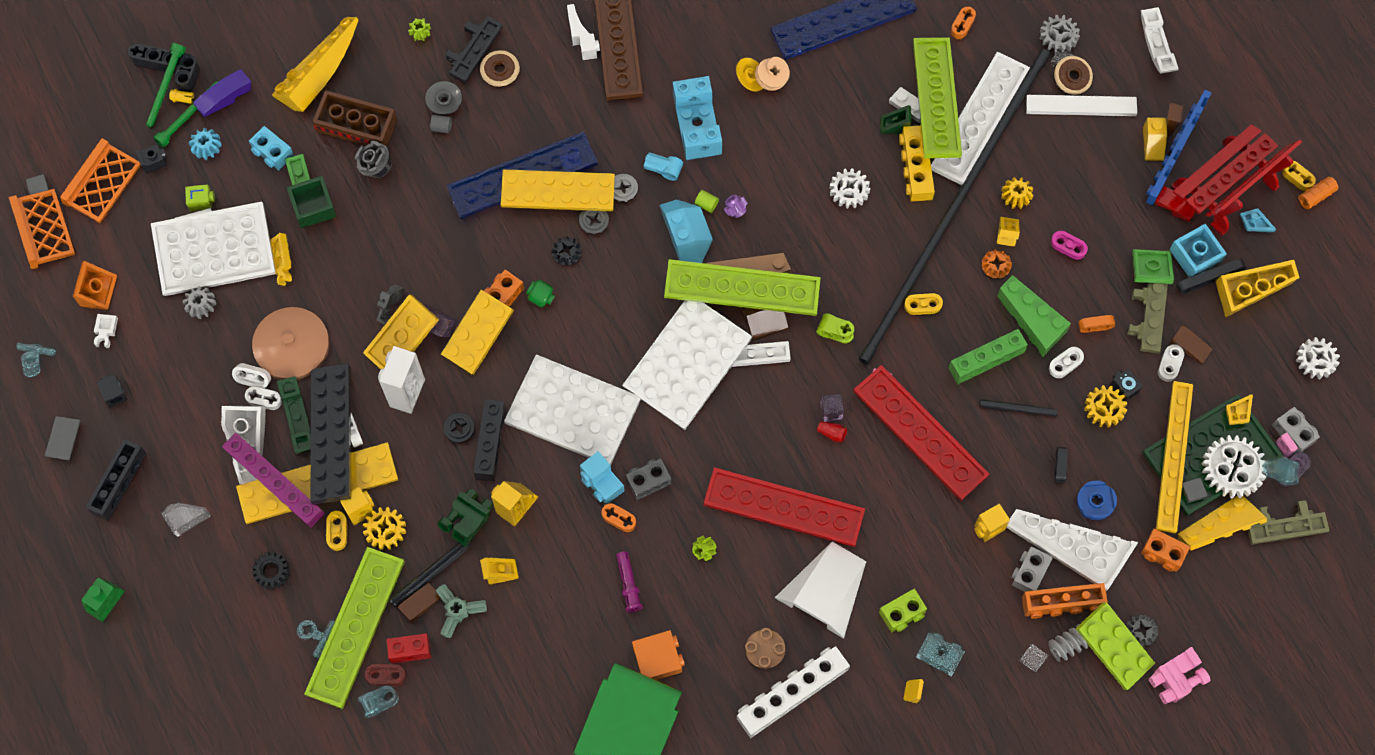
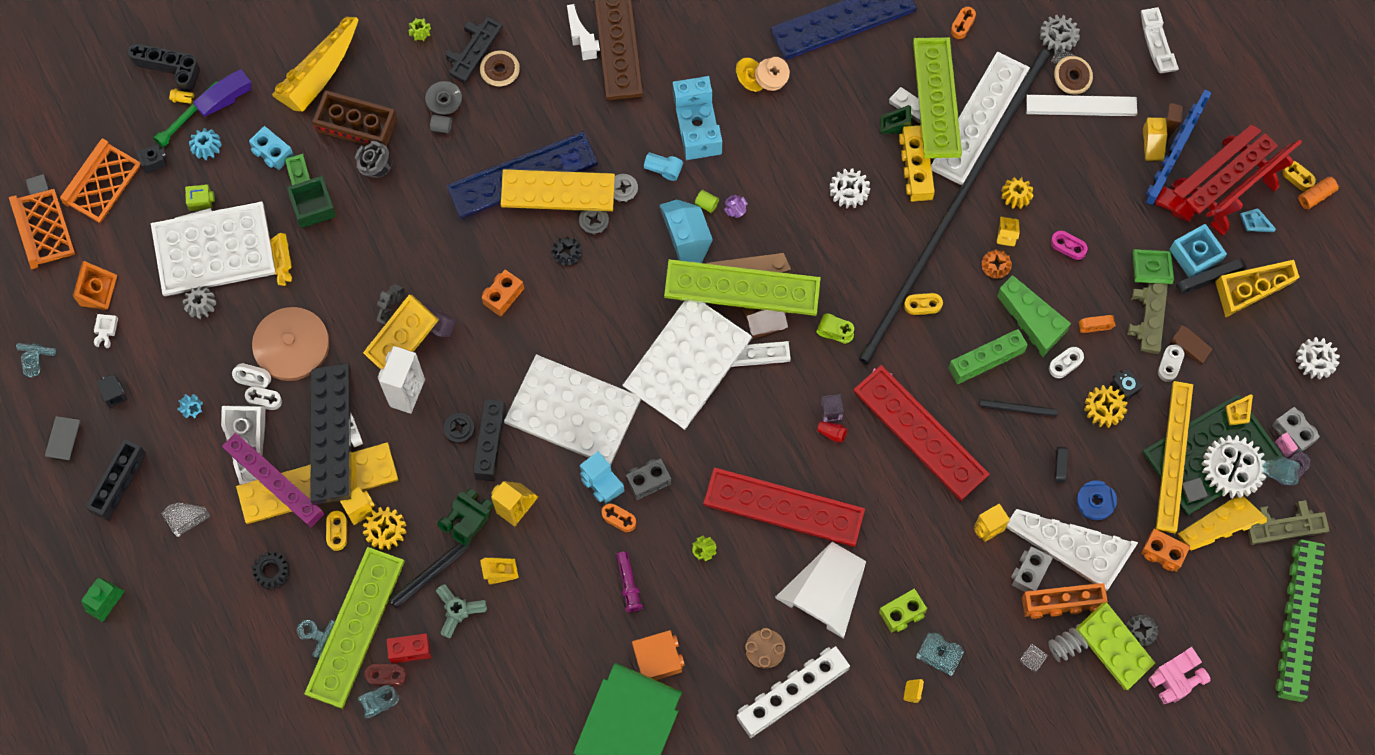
(176, 51): green piece -> none
(185, 406): none -> medium azure gear
(296, 414): dark green slope -> none
(419, 603): reddish brown slope -> none
(477, 332): yellow plate -> none
(540, 293): green head -> none
(1301, 621): none -> bright green brick

